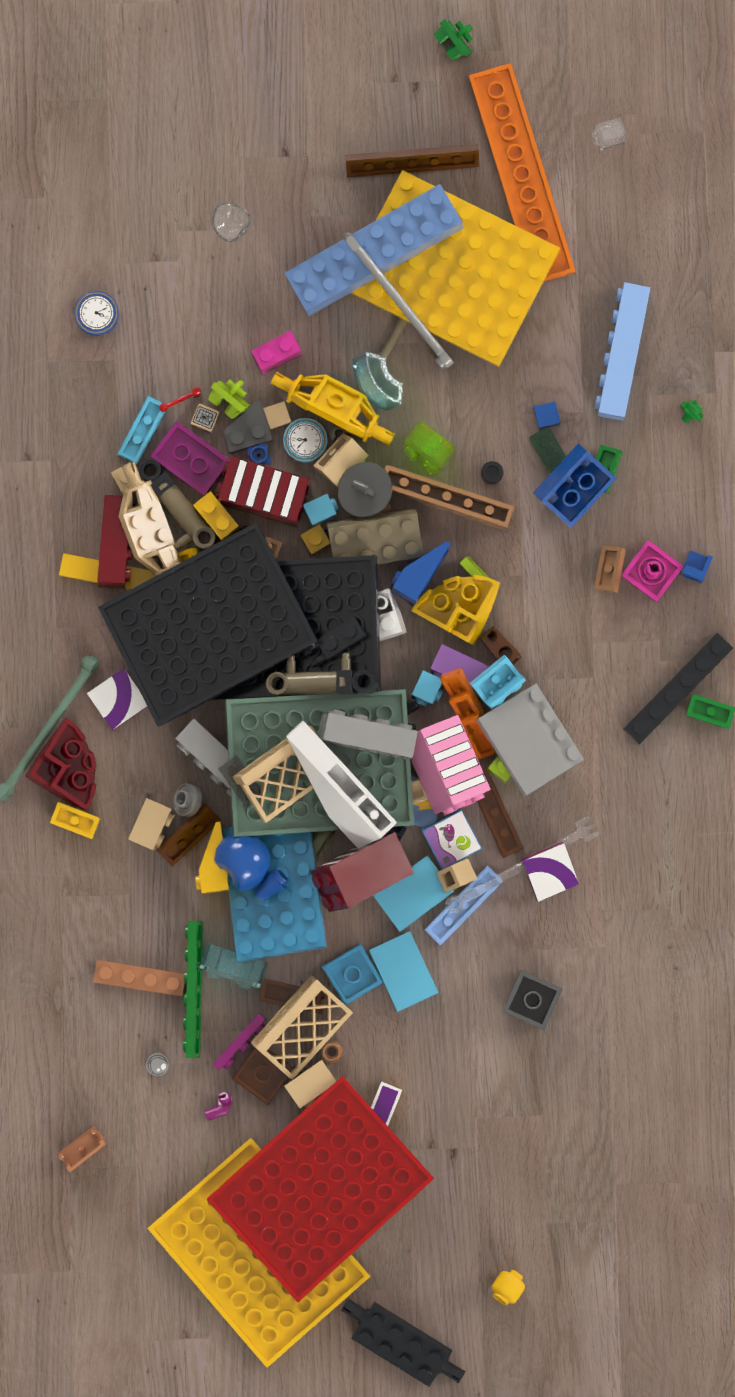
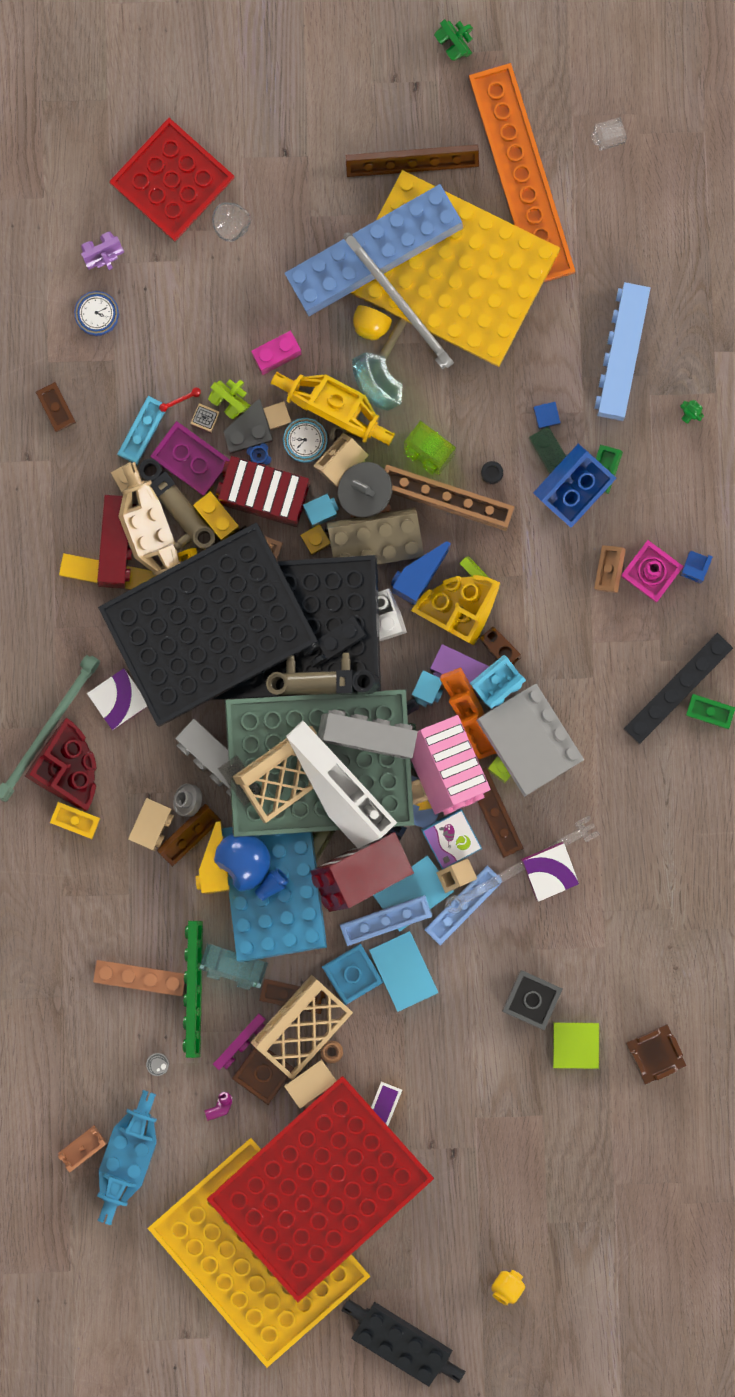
(55, 407): none -> reddish brown plate
(103, 253): none -> medium lavender hips
(127, 1157): none -> dark azure plate
(171, 179): none -> red plate
(370, 322): none -> yellow helmet
(386, 920): none -> light blue tile
(576, 1045): none -> lime tile
(656, 1054): none -> reddish brown panel

